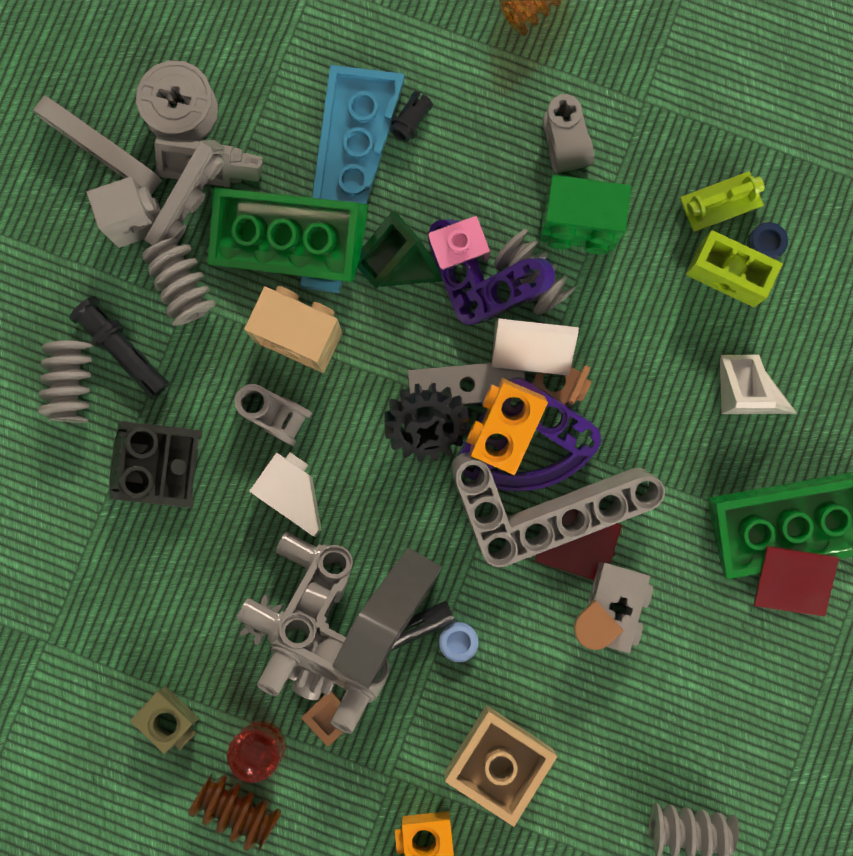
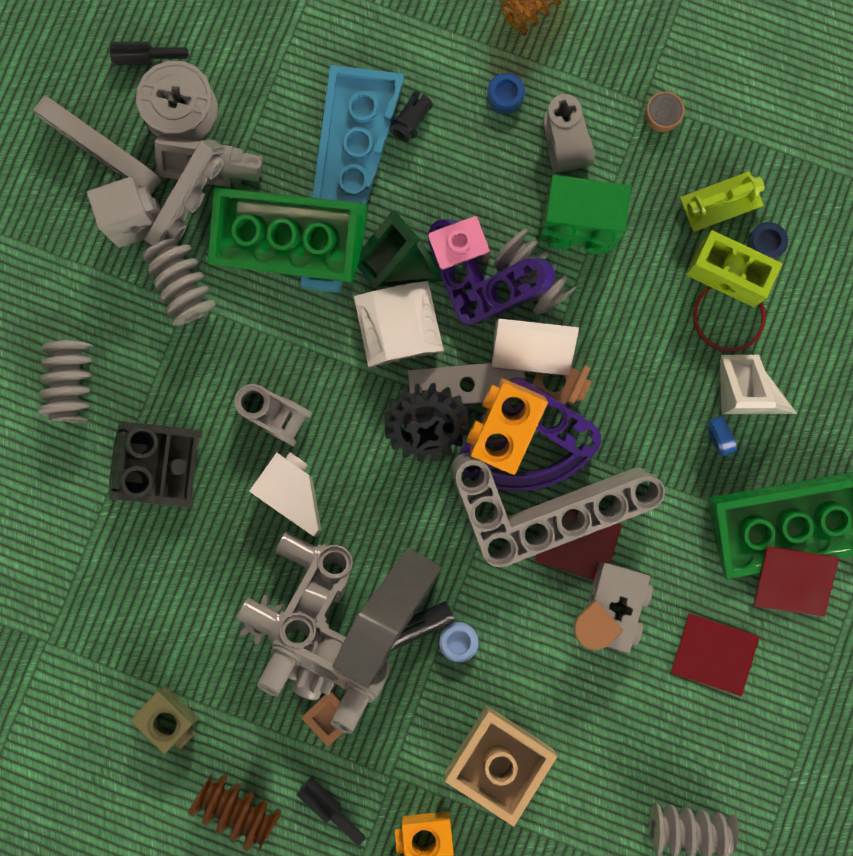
(108, 335): black pin -> none
(142, 53): none -> black axle
(256, 751): clear red wheel -> none
(294, 328): tan brick -> none
(328, 808): none -> black axle
(398, 323): none -> white slope
(506, 93): none -> blue tile
(664, 111): none -> tile
(711, 344): none -> dark red piece
(715, 654): none -> dark red window
(721, 436): none -> blue tile

